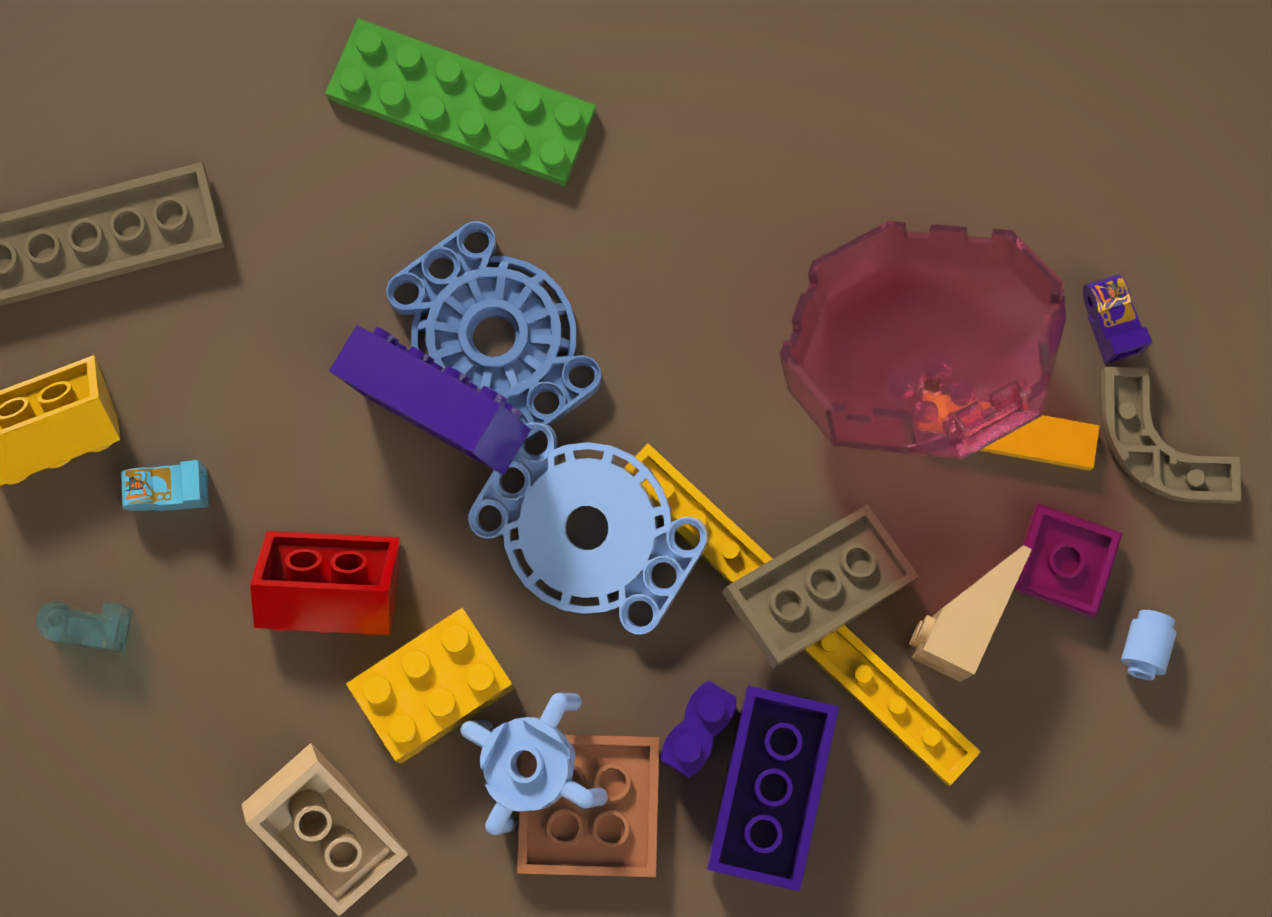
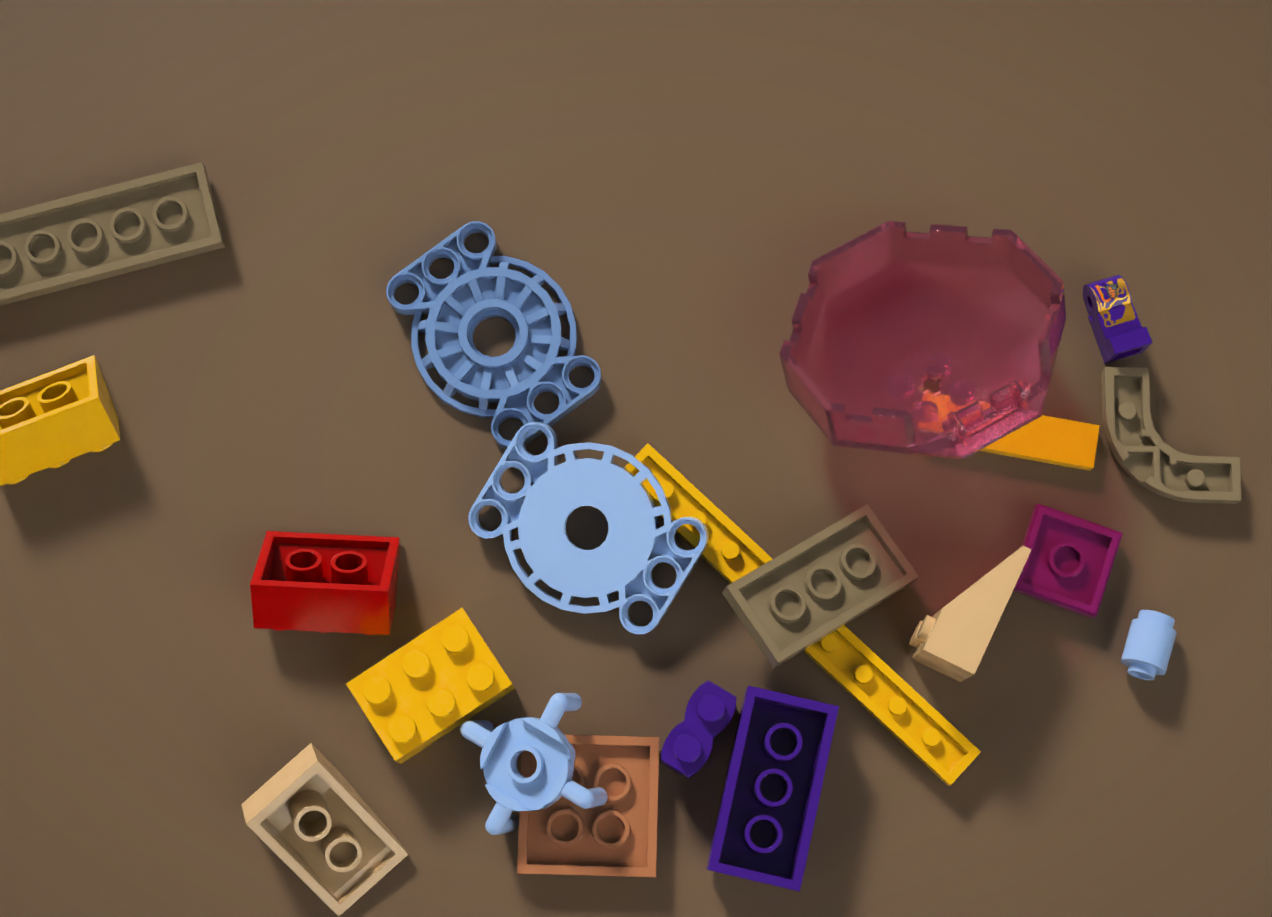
(85, 629): clear light blue leg -> none
(165, 487): medium azure leg -> none
(432, 397): dark purple brick -> none
(461, 102): bright green plate -> none

